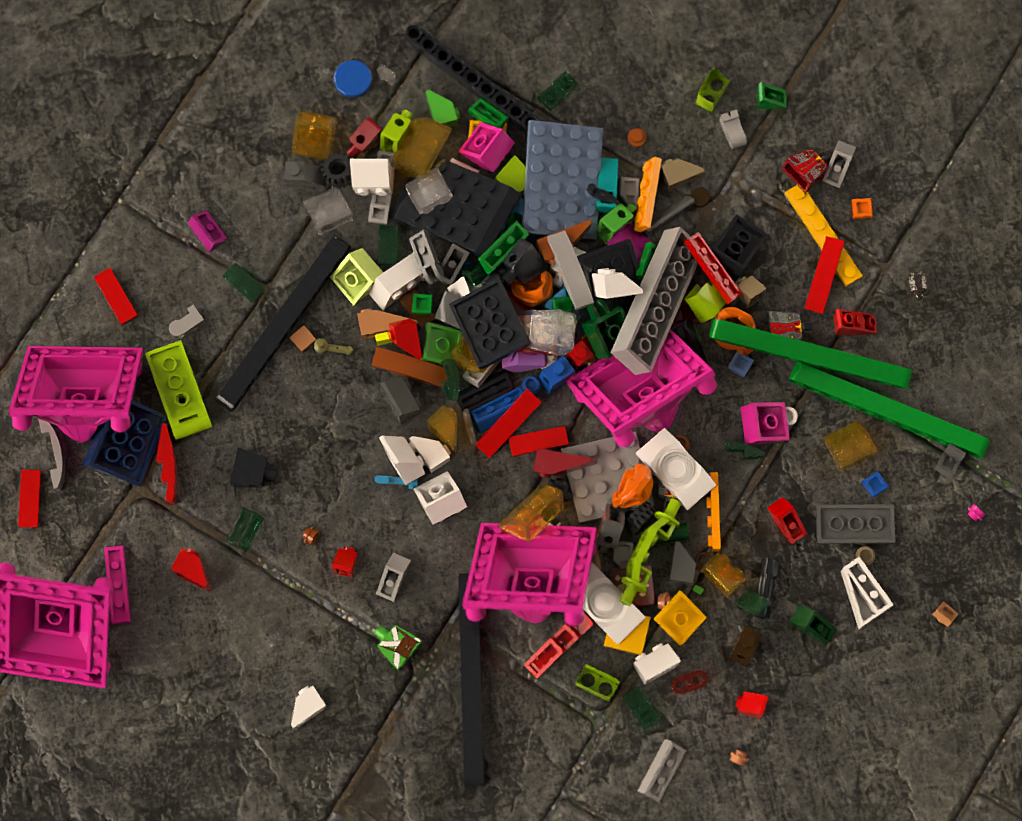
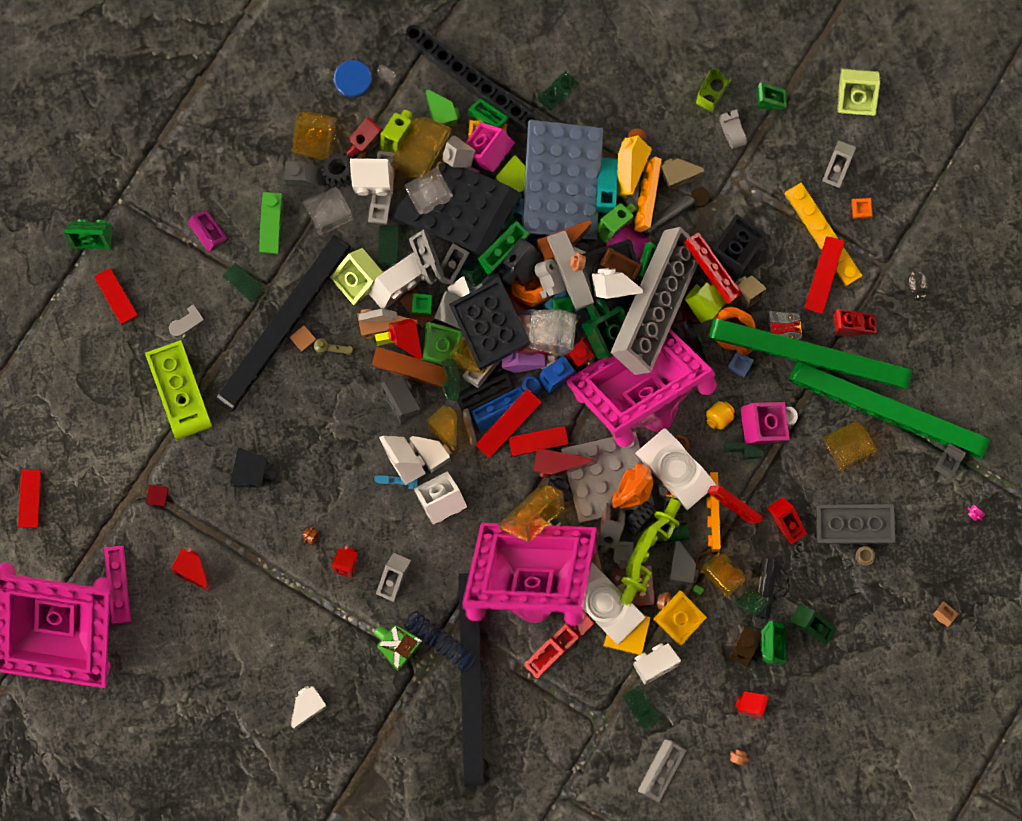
(57, 474): light grey slope -> none
(76, 388): dark pink piece -> none
(89, 234): none -> green slope
(129, 452): dark blue slope -> none
(157, 495): none -> dark red tile
(167, 458): red slope -> none
(245, 529): clear green slope -> none
(270, 222): none -> bright green slope
(378, 315): none -> light grey tile
(458, 153): none -> light grey slope
(465, 658): none -> dark blue piece
(550, 278): none -> light grey leg
(577, 262): none -> nougat plate
(595, 688): lime piece -> none
(601, 194): black bar -> none
(620, 263): none -> reddish brown tile
(631, 163): none -> yellow slope
(691, 686): clear red beam -> none
(720, 415): none -> yellow head
(734, 504): none -> red tile
(774, 643): none -> green slope
(806, 168): dark red torso -> none
(858, 92): none -> yellowish green slope
(864, 593): white wedge -> none
(875, 484): blue tile -> none

